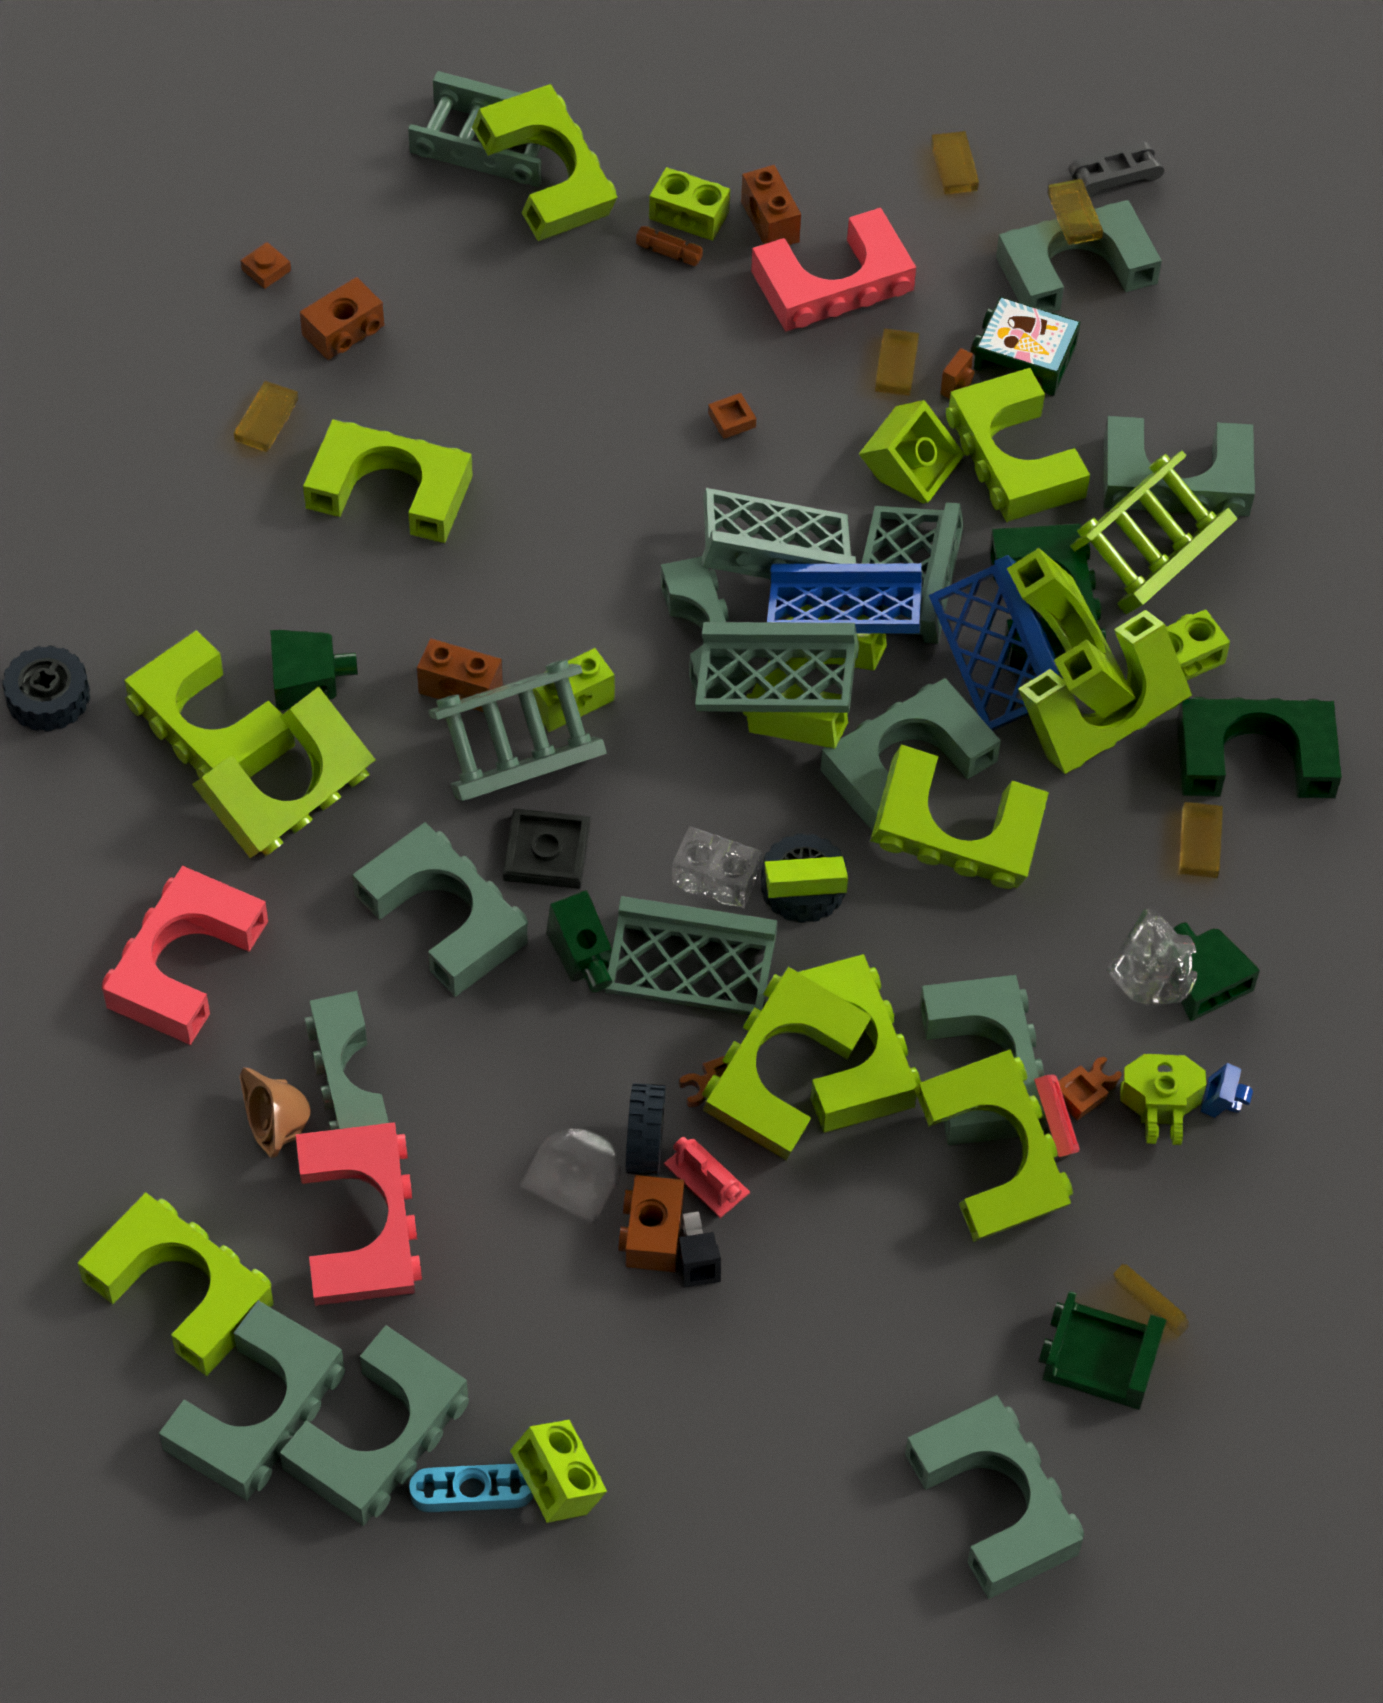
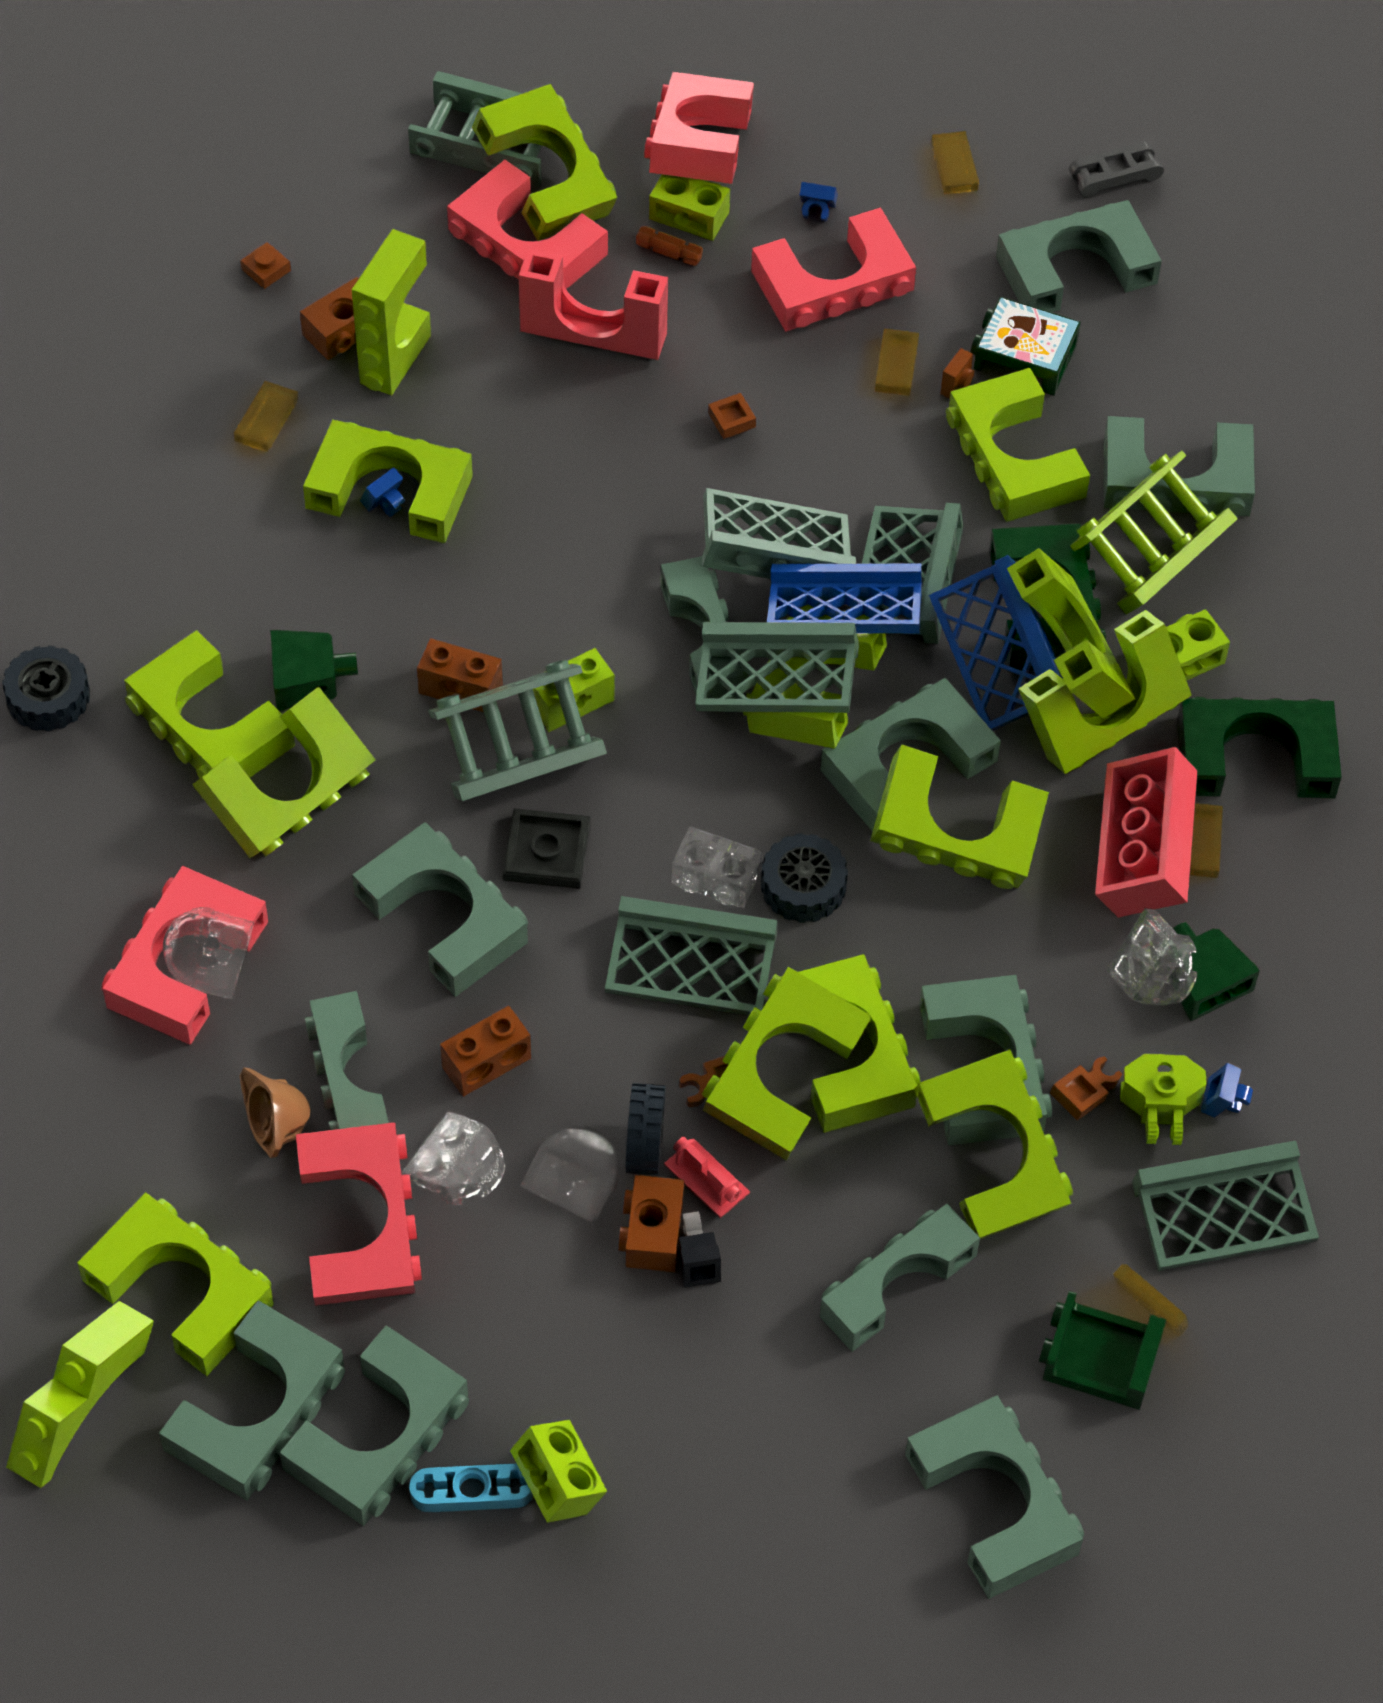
(82, 1375): none -> lime arch
(207, 950): none -> clear slope
(385, 327): none -> lime arch
(385, 493): none -> blue tile
(458, 1160): none -> clear slope
(486, 1050): none -> dark orange brick
(499, 195): none -> coral arch
(554, 313): none -> coral arch
(580, 940): dark green torso -> none
(695, 153): none -> coral arch
(770, 206): dark orange brick -> none
(806, 877): lime slope -> none
(817, 195): none -> blue tile
(912, 451): lime slope -> none
(935, 1246): none -> sand green arch
(1057, 1115): coral tile -> none
(1075, 211): clear yellow tile -> none
(1146, 832): none -> coral brick
(1217, 1171): none -> sand green fence

